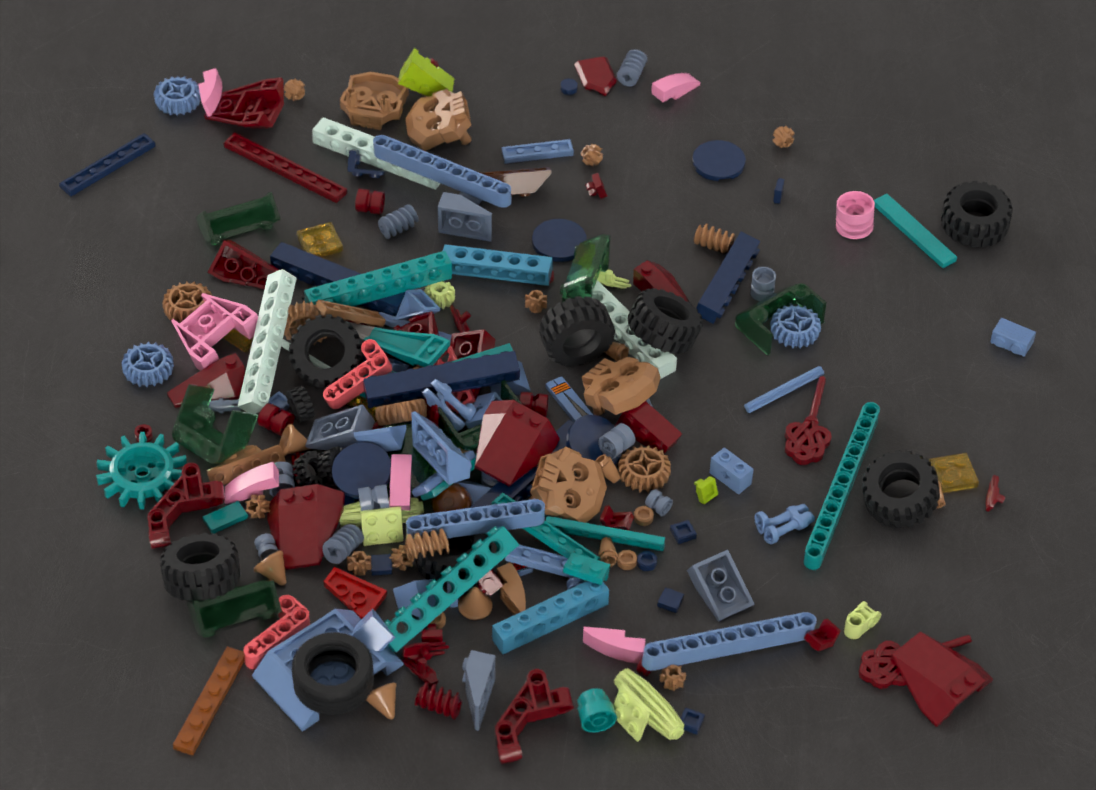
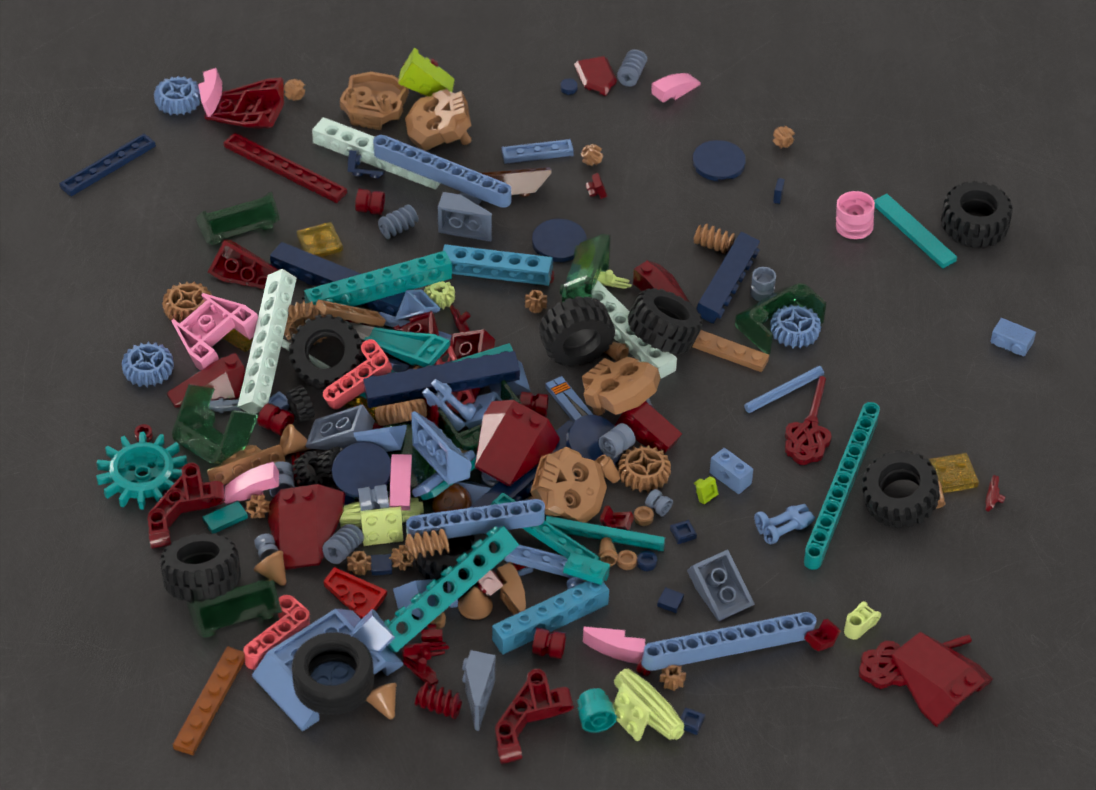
(549, 643): none -> dark red wheel
(731, 351): none -> medium nougat plate

